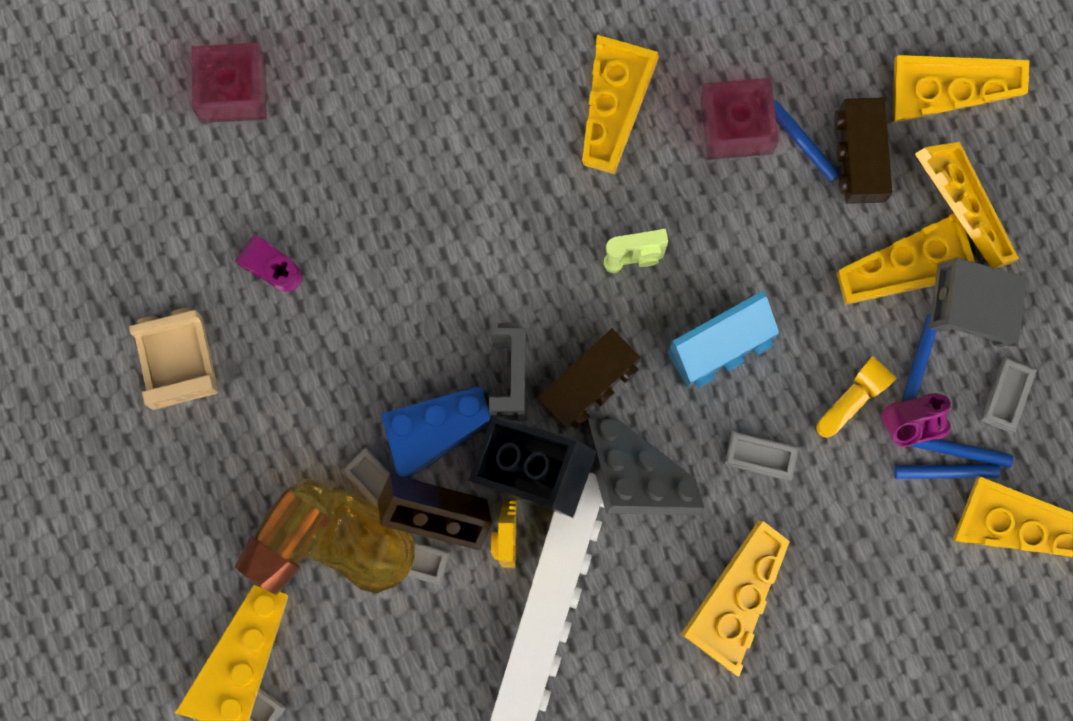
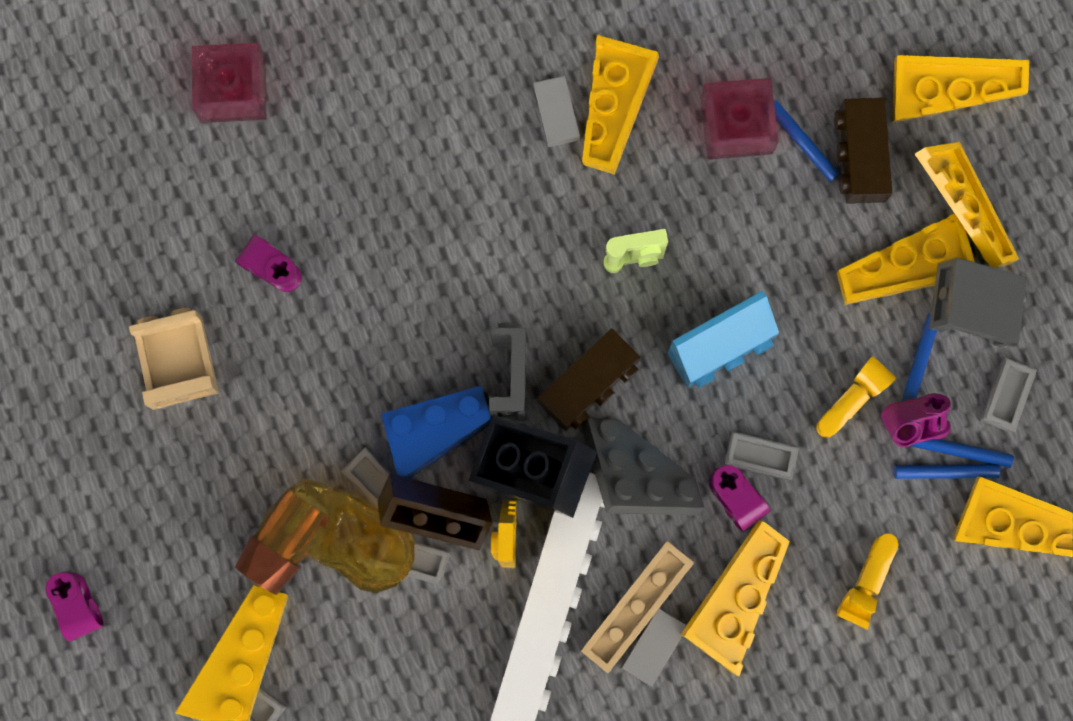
(76, 610): none -> magenta piece
(556, 111): none -> light grey tile
(637, 607): none -> tan plate
(654, 647): none -> light grey tile
(742, 501): none -> magenta piece
(860, 604): none -> yellow piece

